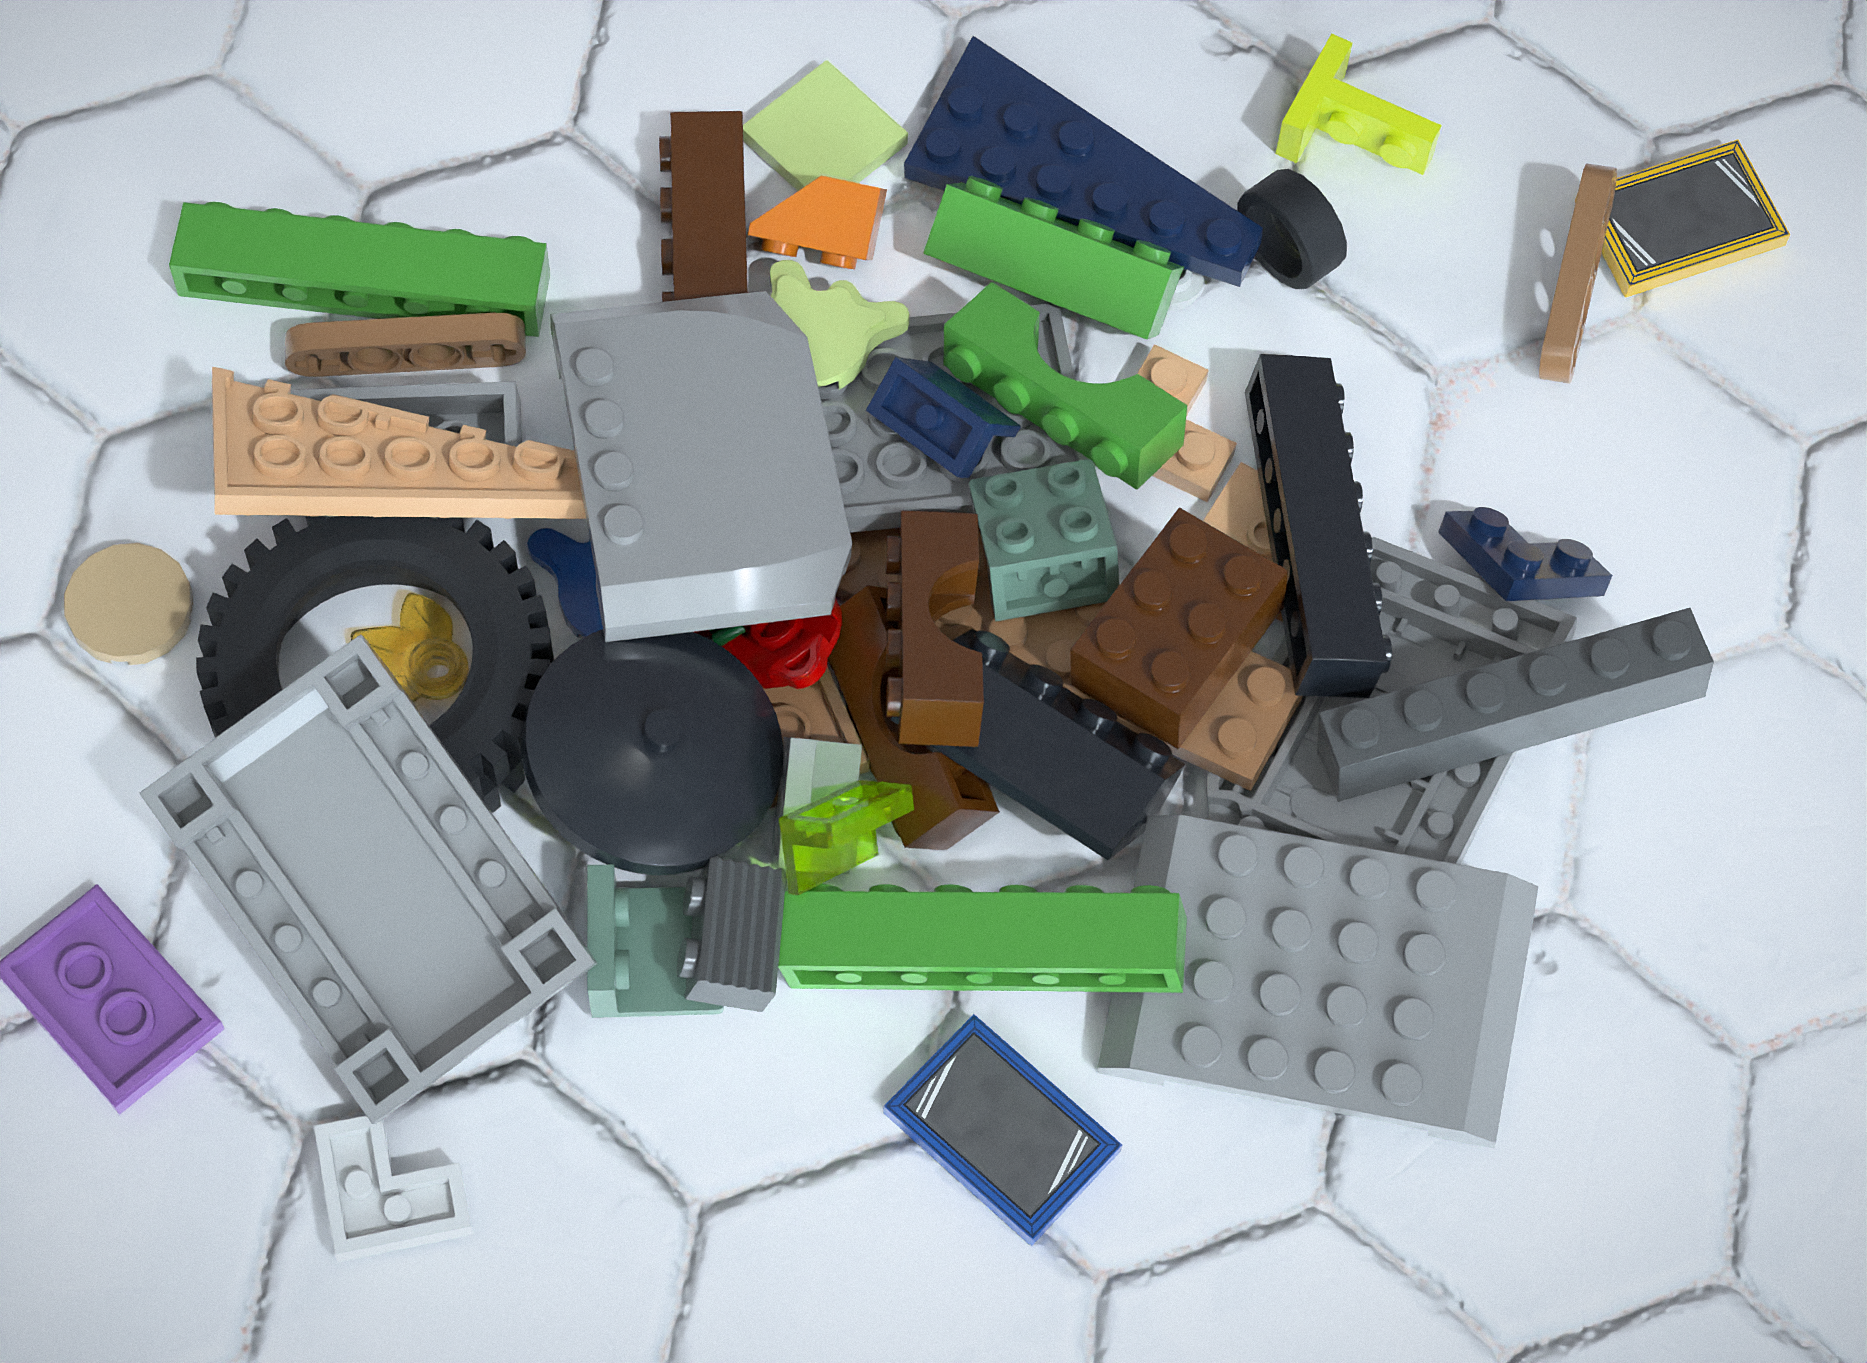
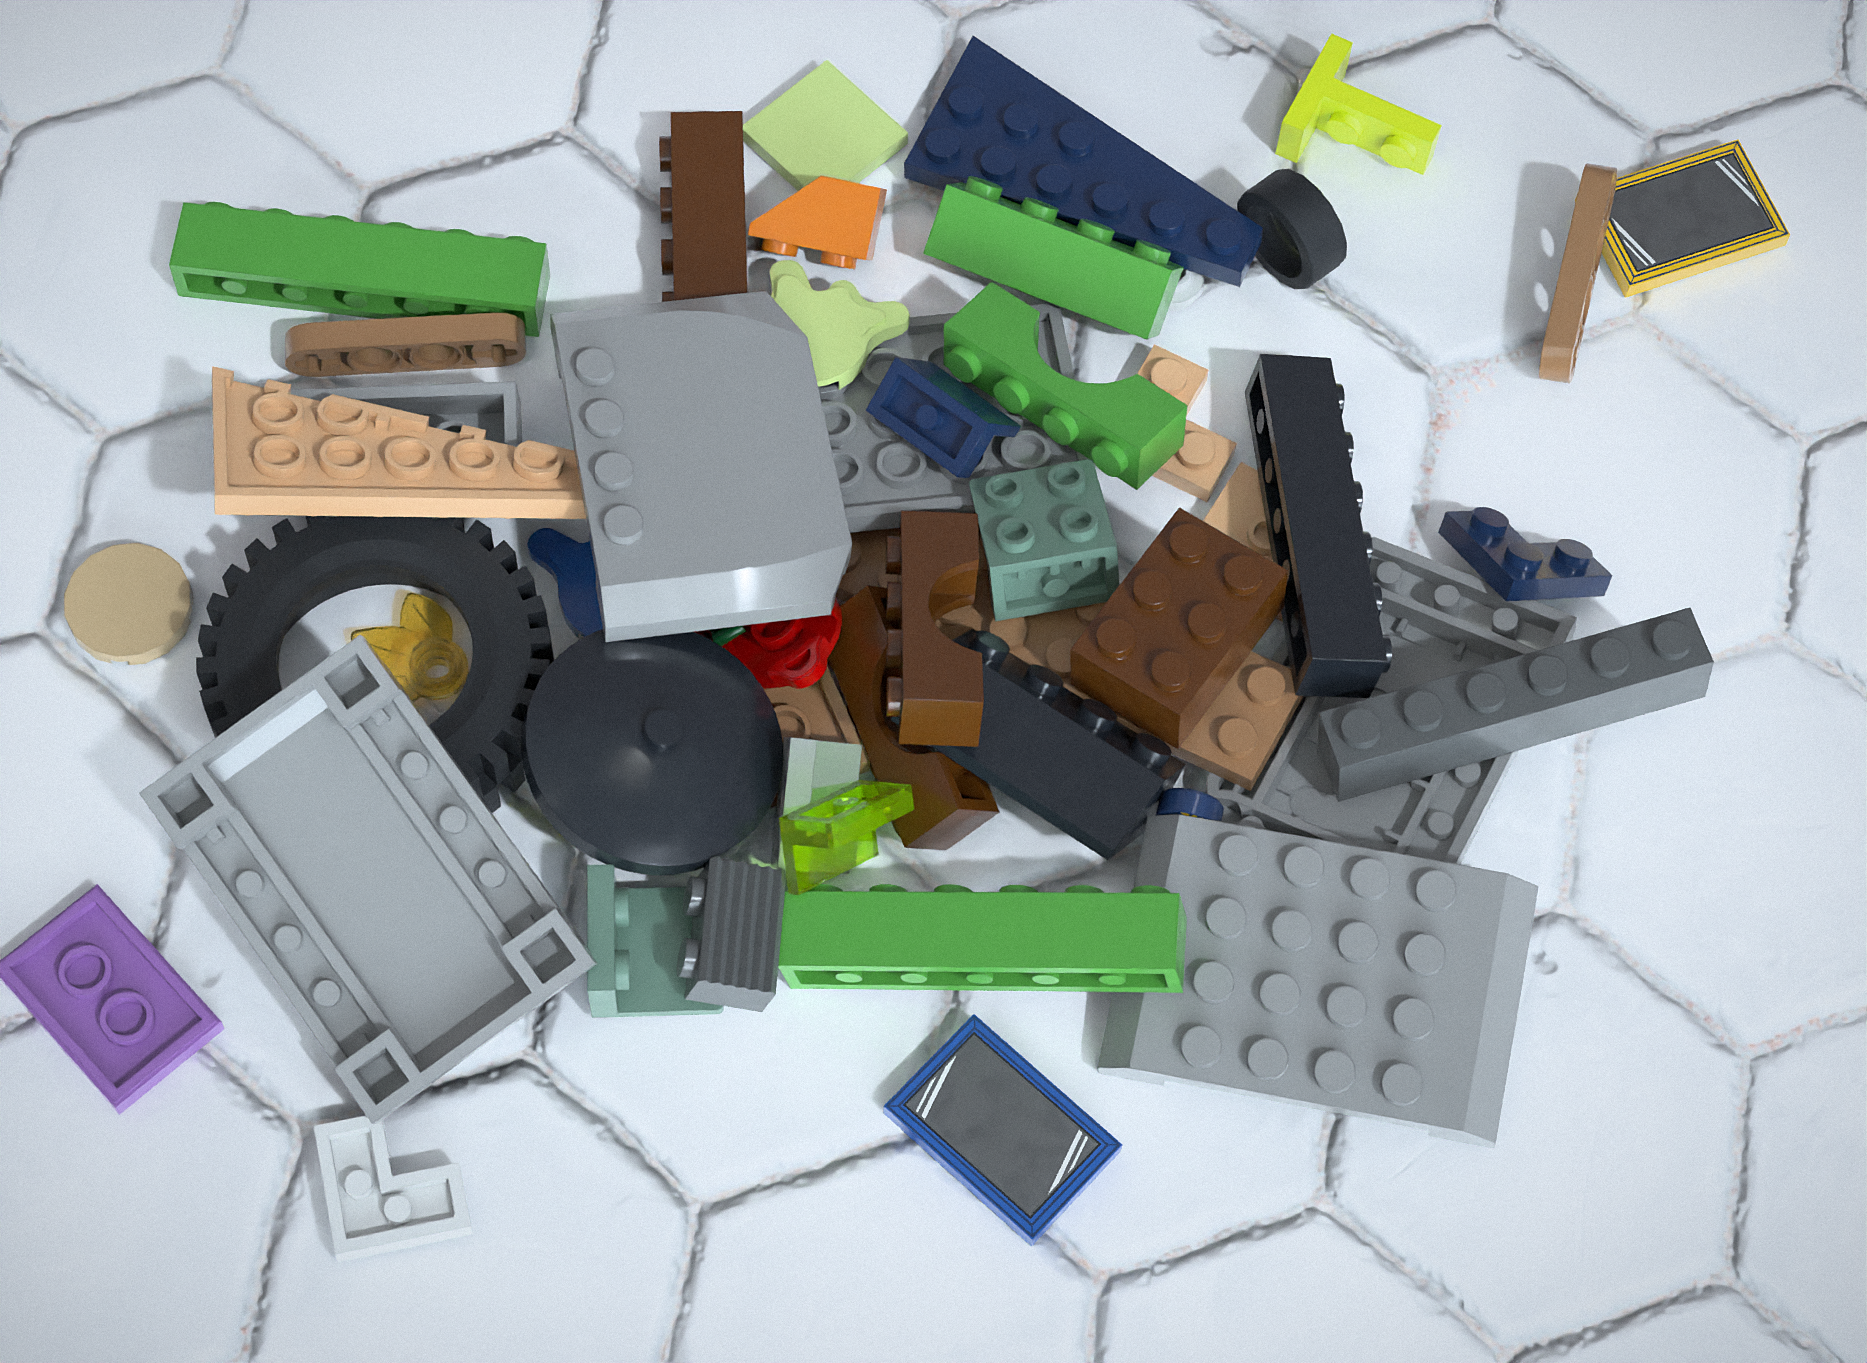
(1190, 803): none -> dark blue tile

